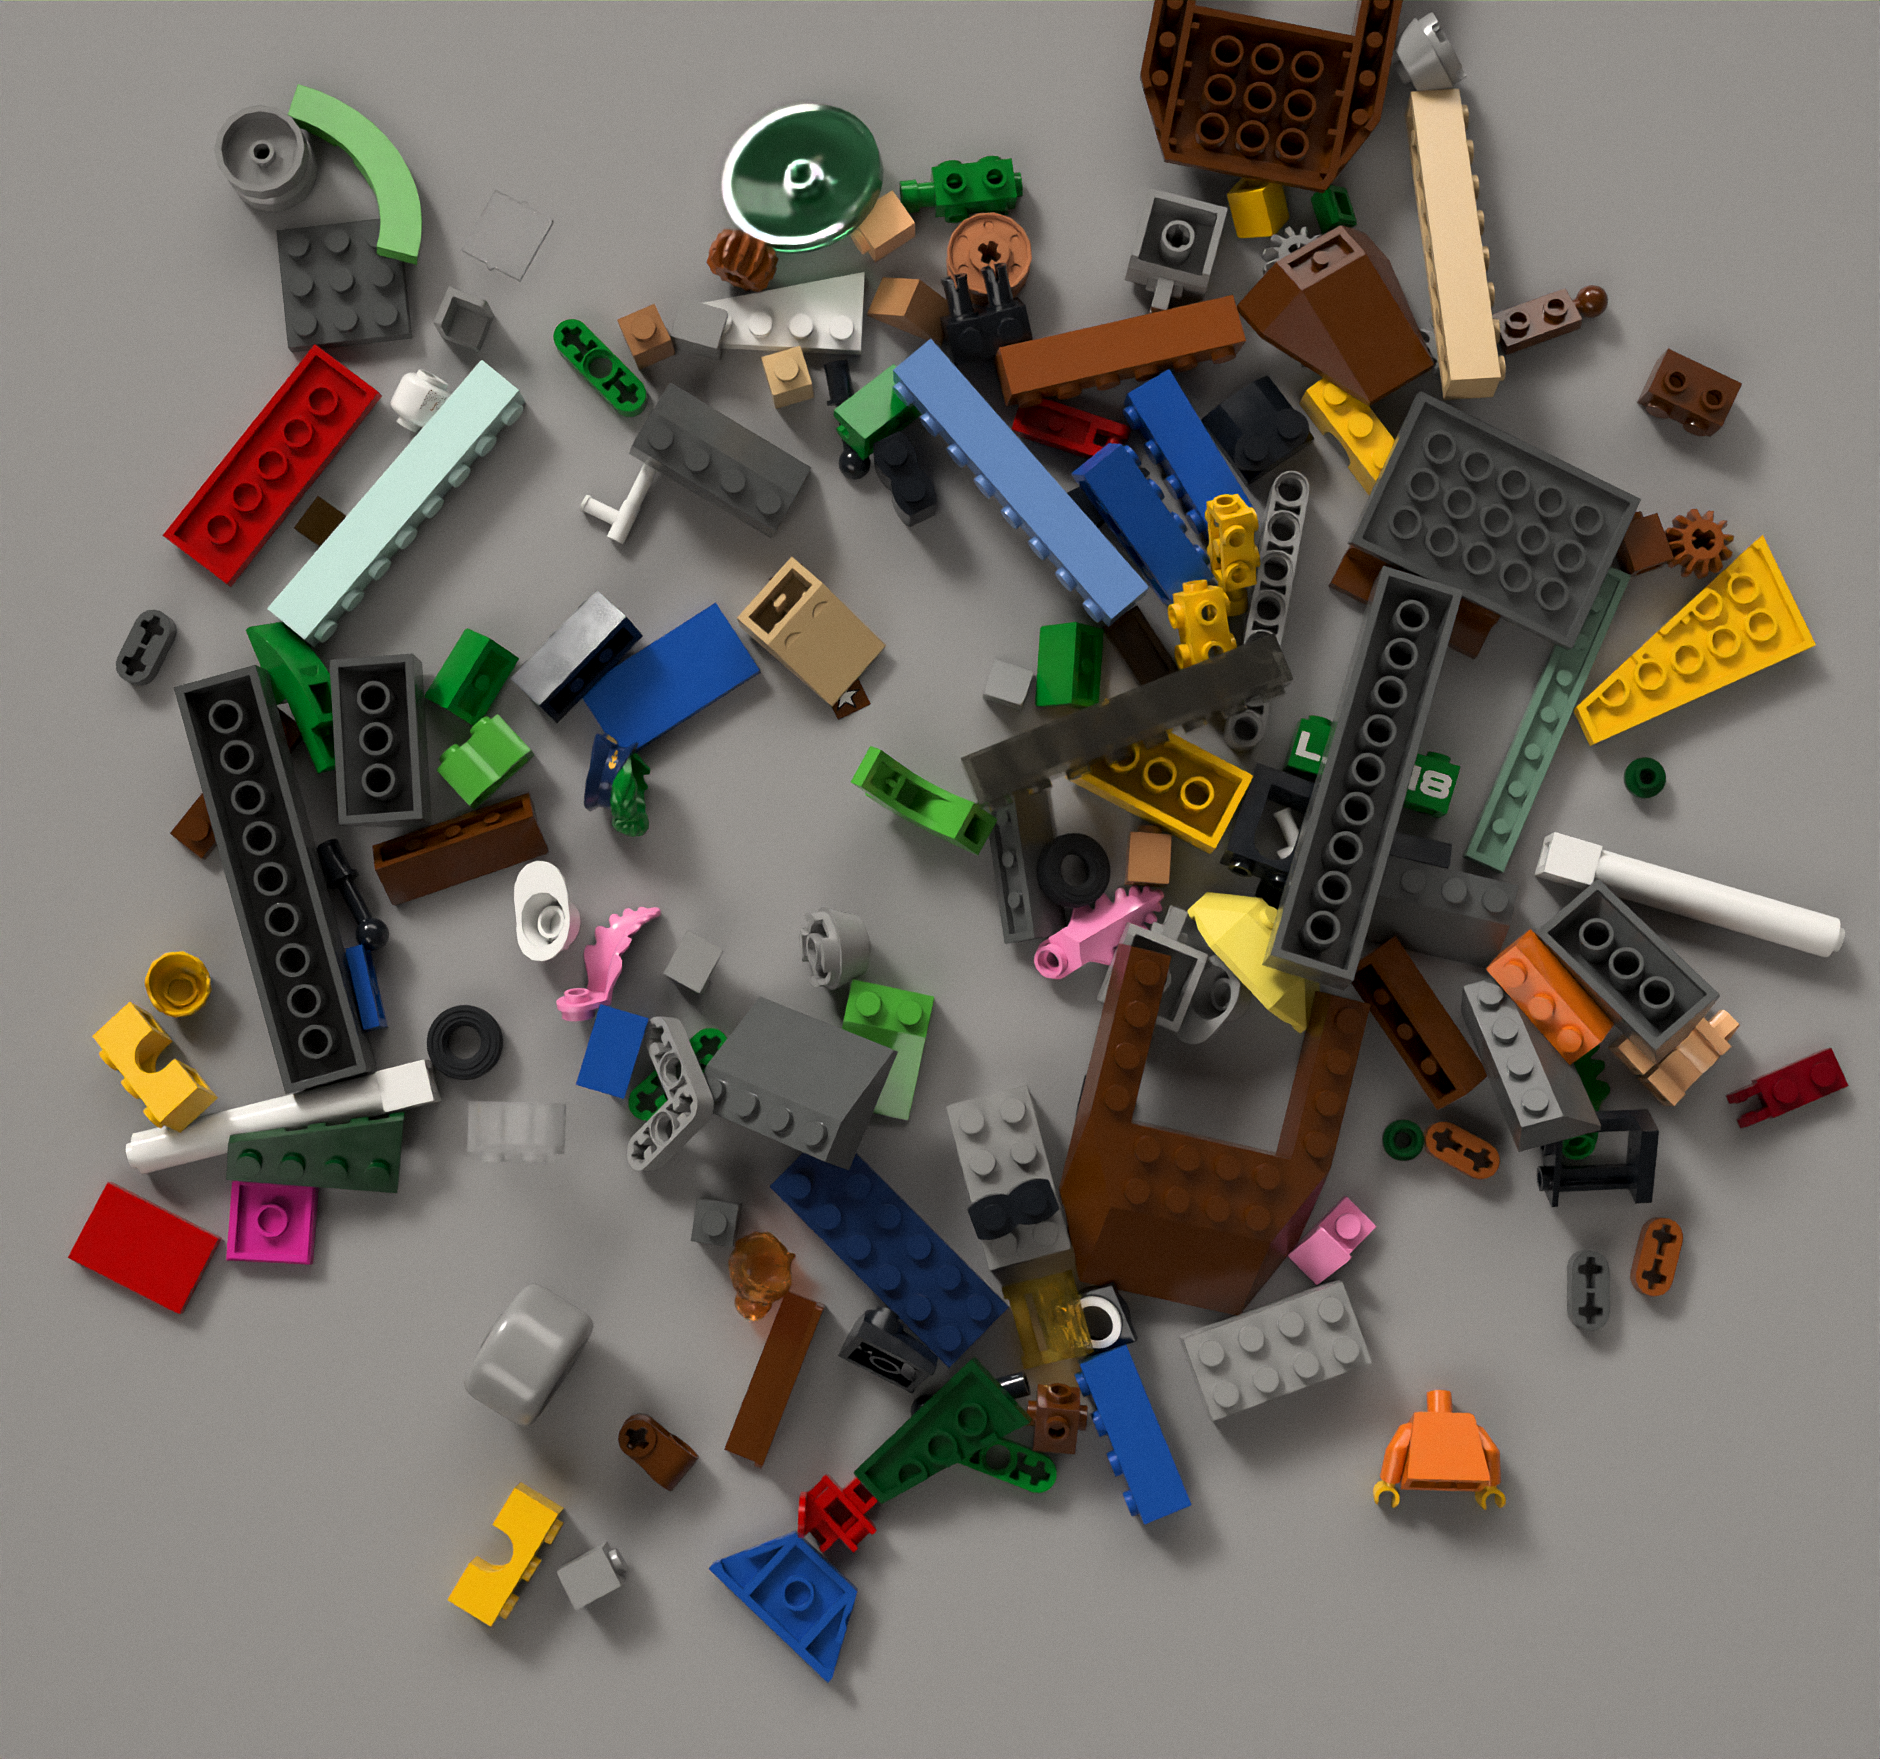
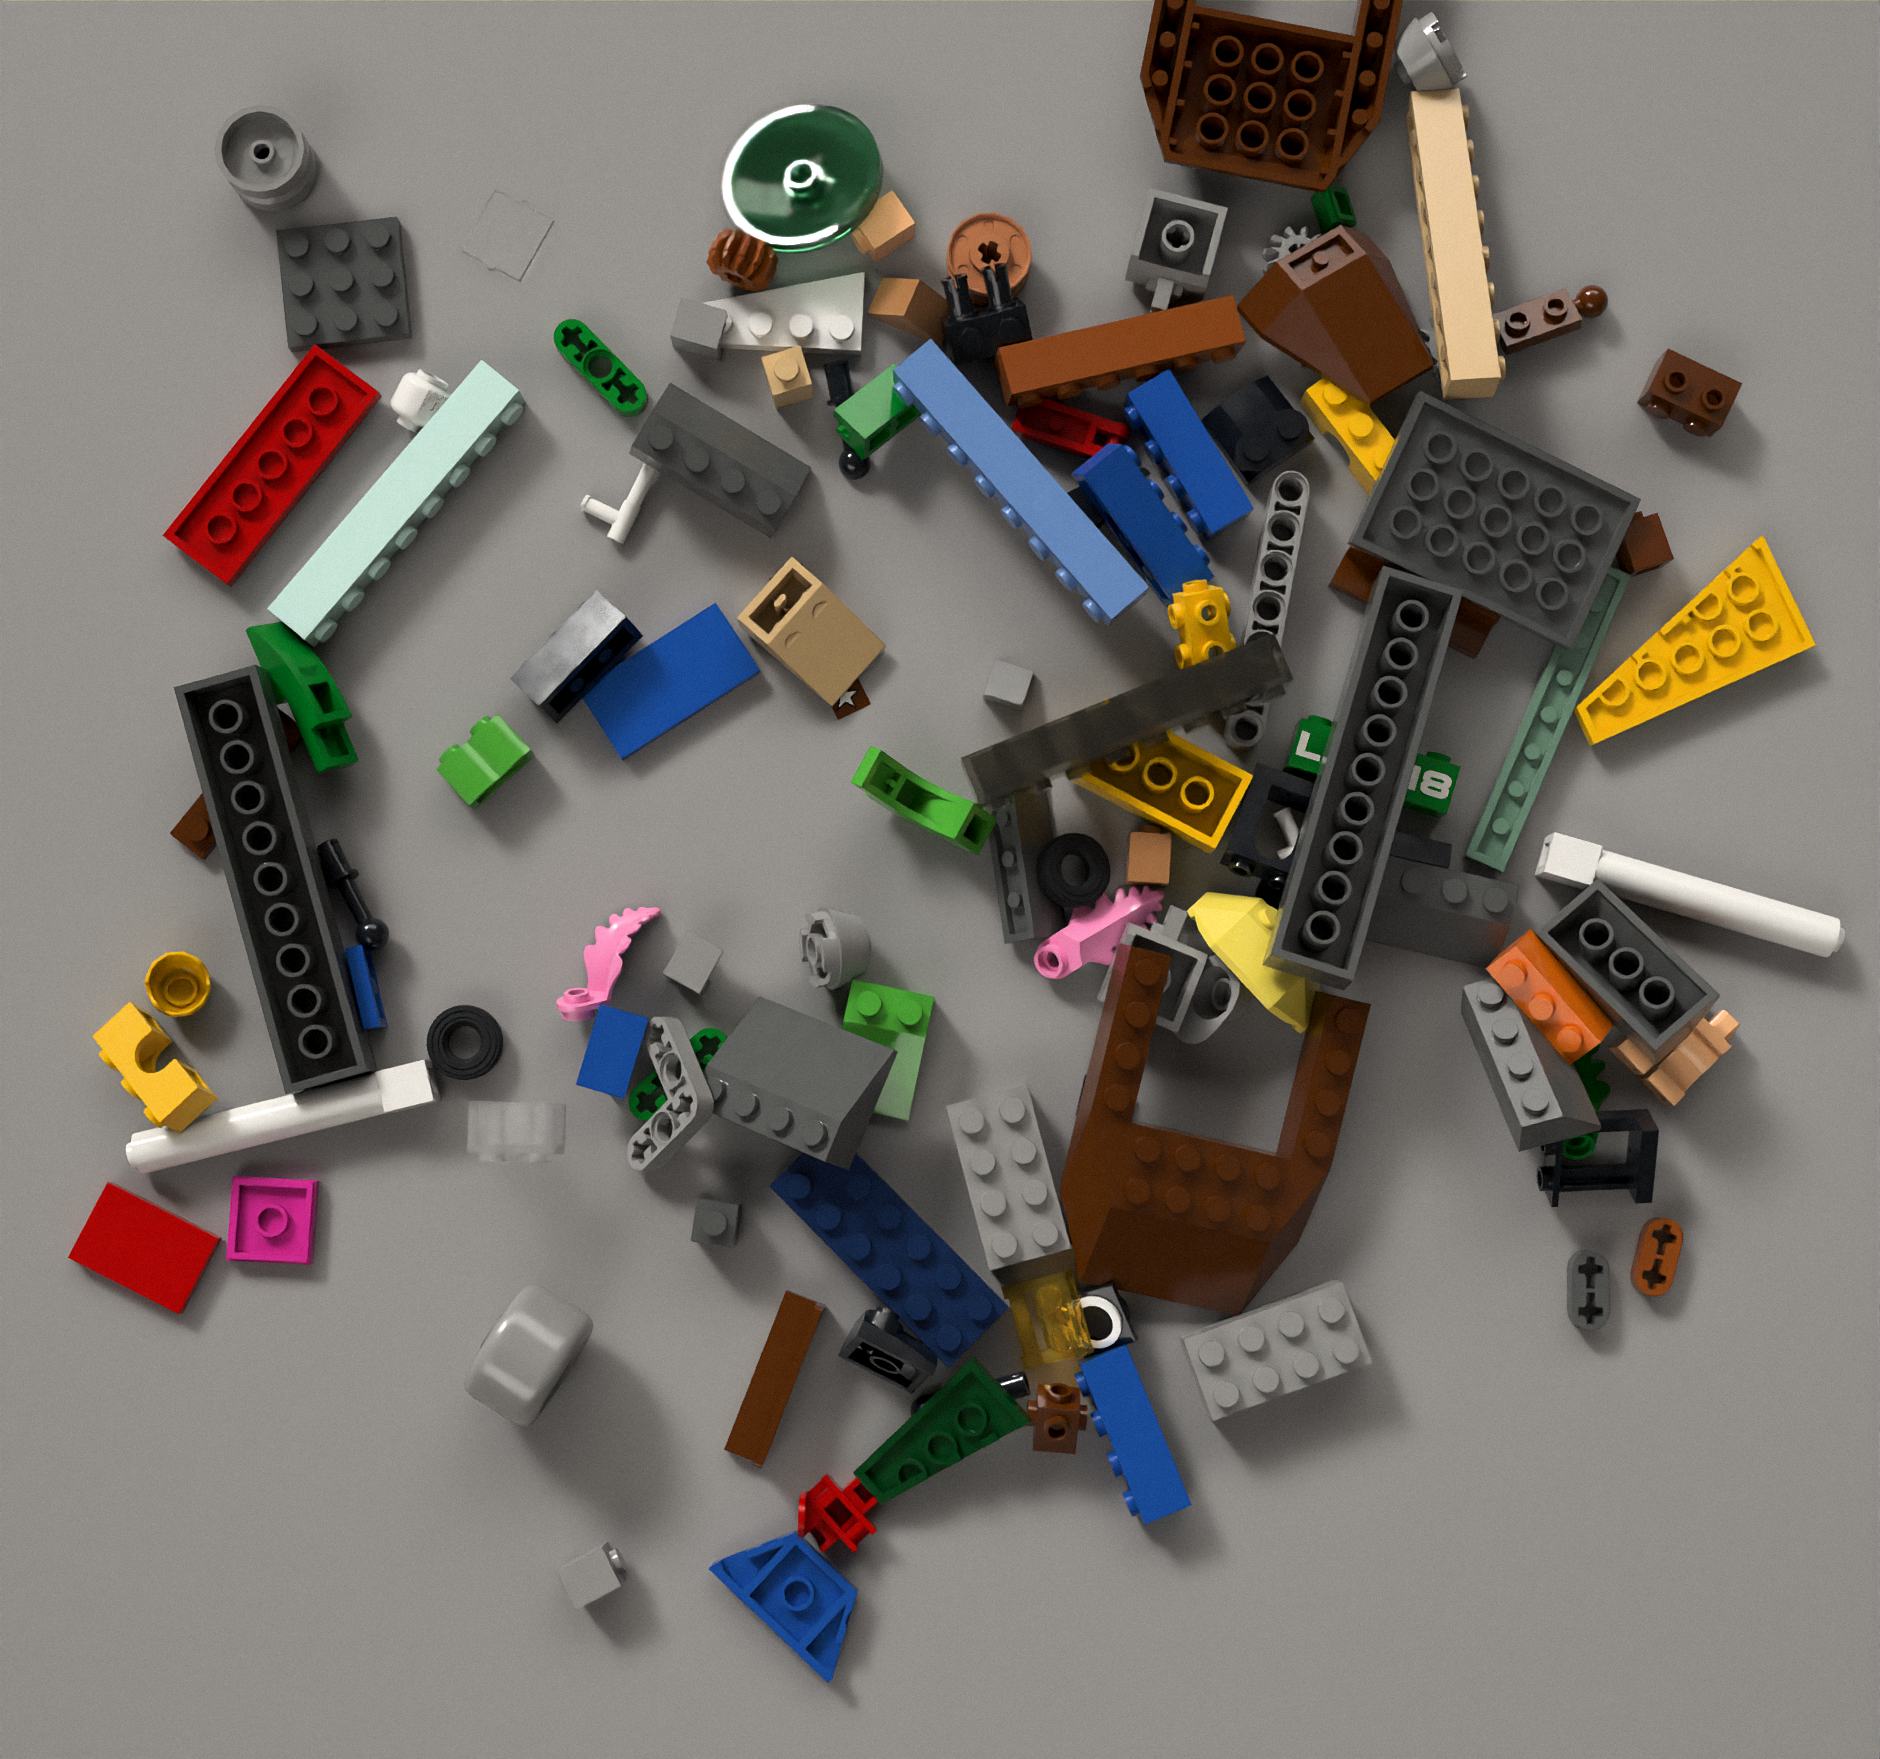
(137, 643): dark grey beam -> none
(319, 521): dark brown tile -> none
(340, 1156): dark green wing -> none
(376, 160): bright green tile -> none
(380, 741): dark grey slope -> none
(459, 849): reddish brown panel -> none
(464, 319): light grey panel -> none
(471, 676): green panel -> none
(489, 1589): yellow arch -> none
(543, 911): white piece -> none
(618, 784): piece -> none
(646, 336): medium nougat brick -> none
(663, 1456): reddish brown piece -> none
(769, 1274): clear orange piece -> none
(899, 472): black brick -> none
(973, 196): green brick -> none
(1024, 1204): black brick -> none
(1024, 1478): green beam -> none
(1069, 665): green panel -> none
(1139, 647): dark brown tile -> none
(1232, 537): yellow brick -> none
(1257, 208): yellow panel -> none
(1331, 1241): bright pink slope -> none
(1415, 1135): dark green plate -> none
(1417, 1024): reddish brown brick -> none
(1441, 1454): orange torso -> none
(1466, 1142): dark orange beam -> none
(1633, 782): dark green plate -> none
(1714, 542): dark orange gear -> none
(1791, 1086): dark red hinge -> none

